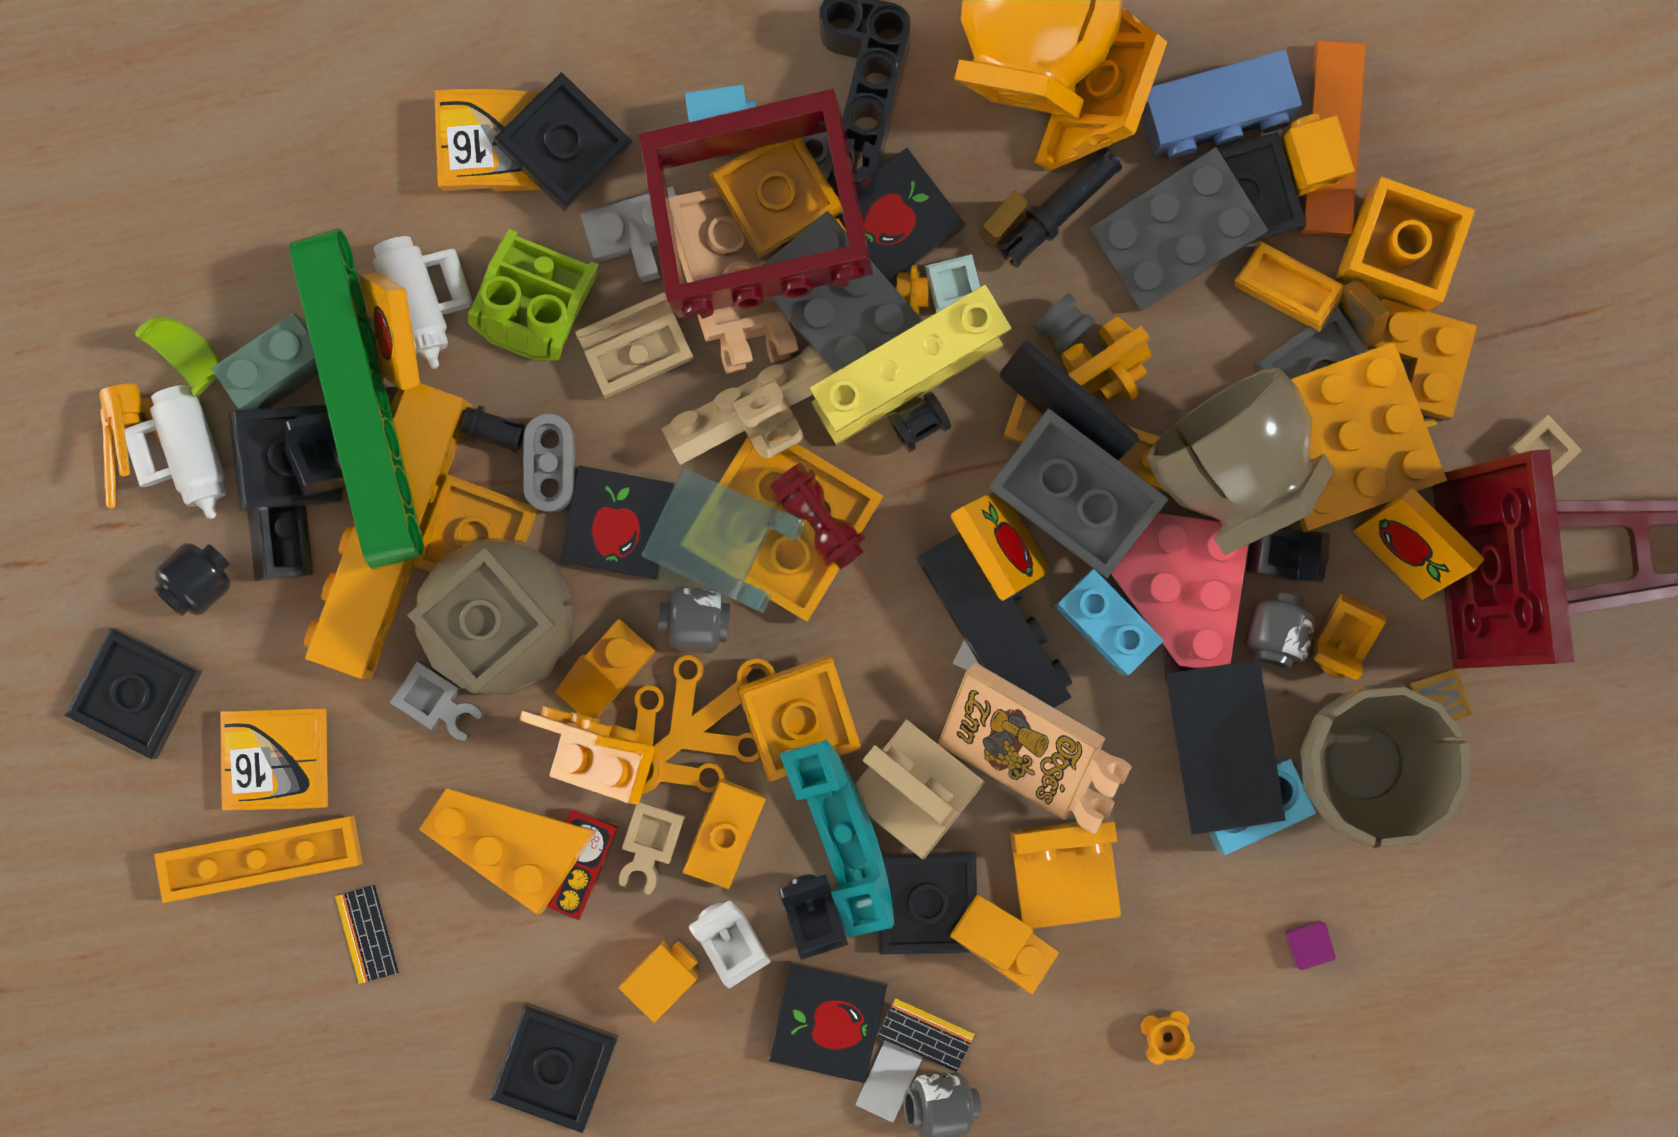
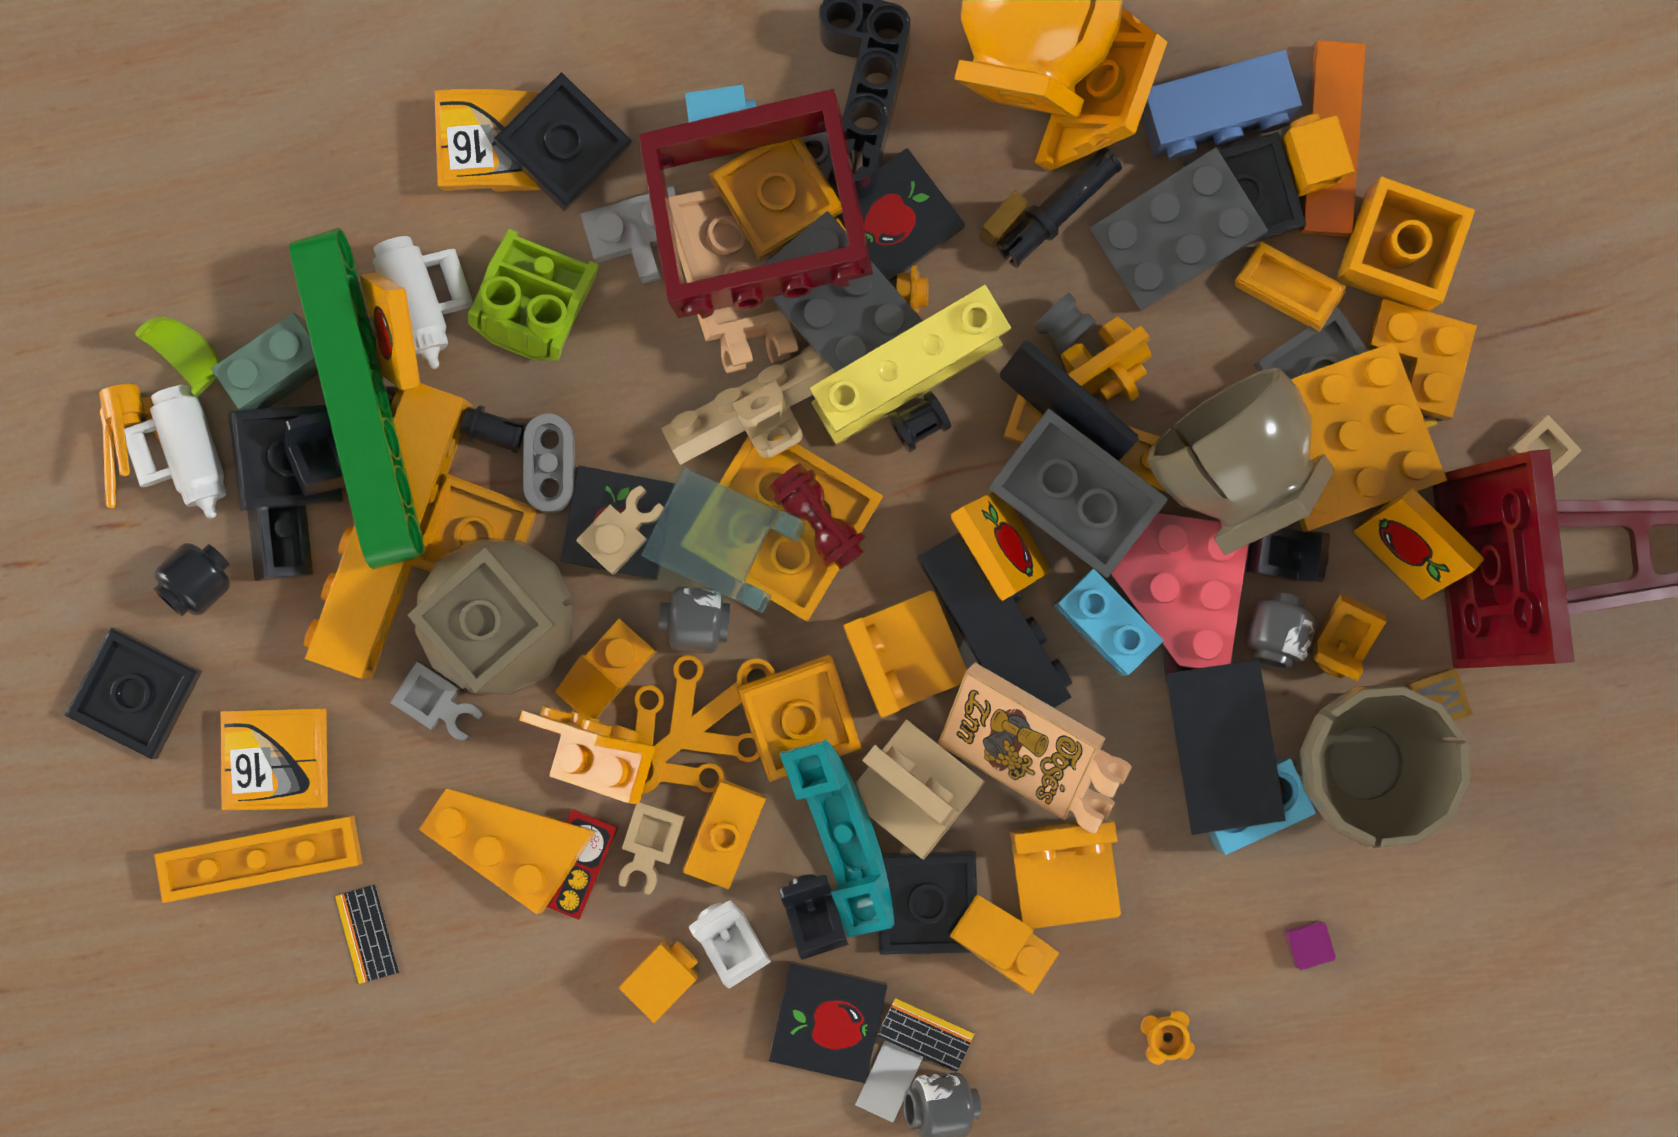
(554, 1067): black tile -> none
(615, 536): none -> tan plate
(634, 345): tan plate -> none
(906, 653): none -> light orange bracket
(951, 280): light aqua tile -> none
(1364, 312): pearl gold tile -> none

